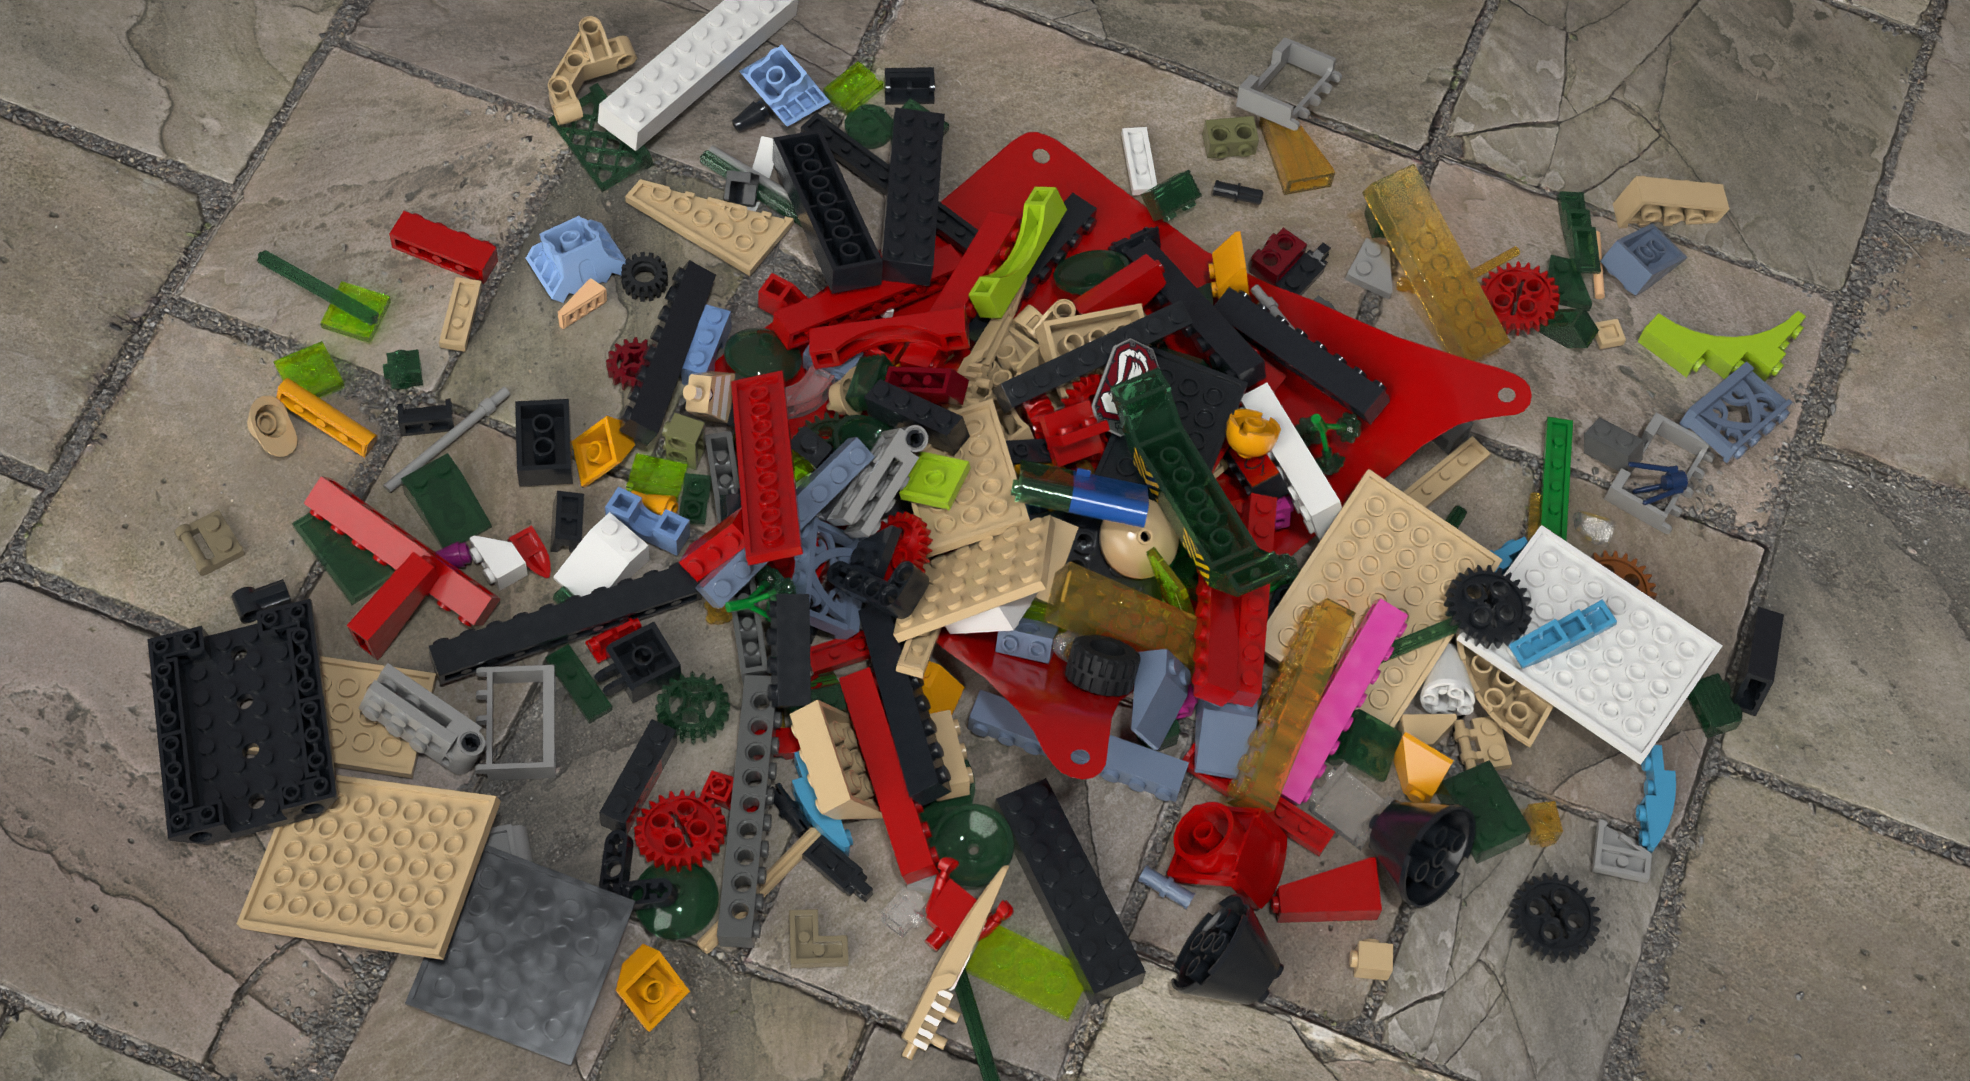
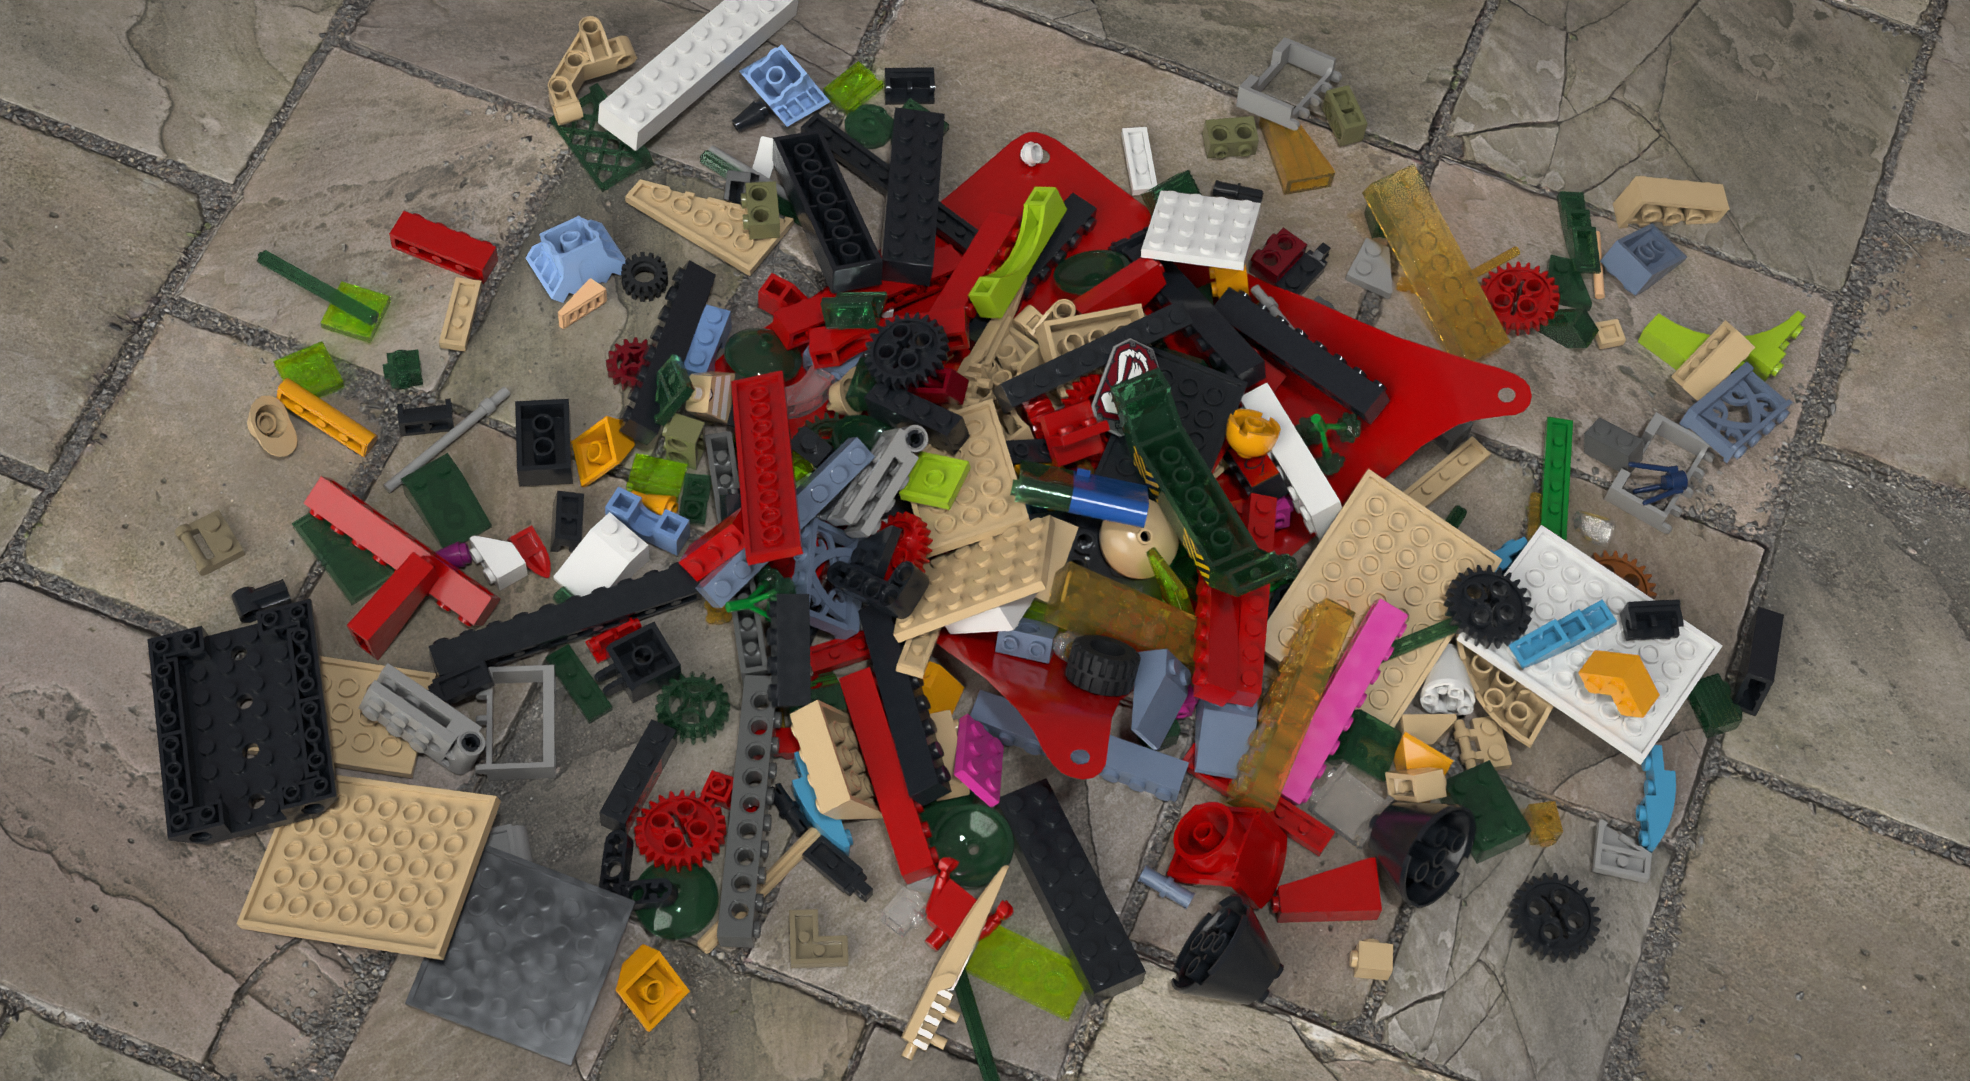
(462, 682): none -> black hinge
(672, 388): none -> clear green wing
(763, 210): none -> olive brick
(853, 310): none -> clear green bracket
(906, 351): none -> black gear
(979, 760): none -> dark pink plate
(1031, 153): none -> white plate
(1201, 230): none -> white plate
(1344, 115): none -> olive brick
(1416, 784): none -> tan slope
(1622, 678): none -> light orange brick
(1652, 619): none -> black hinge
(1713, 361): none -> tan brick

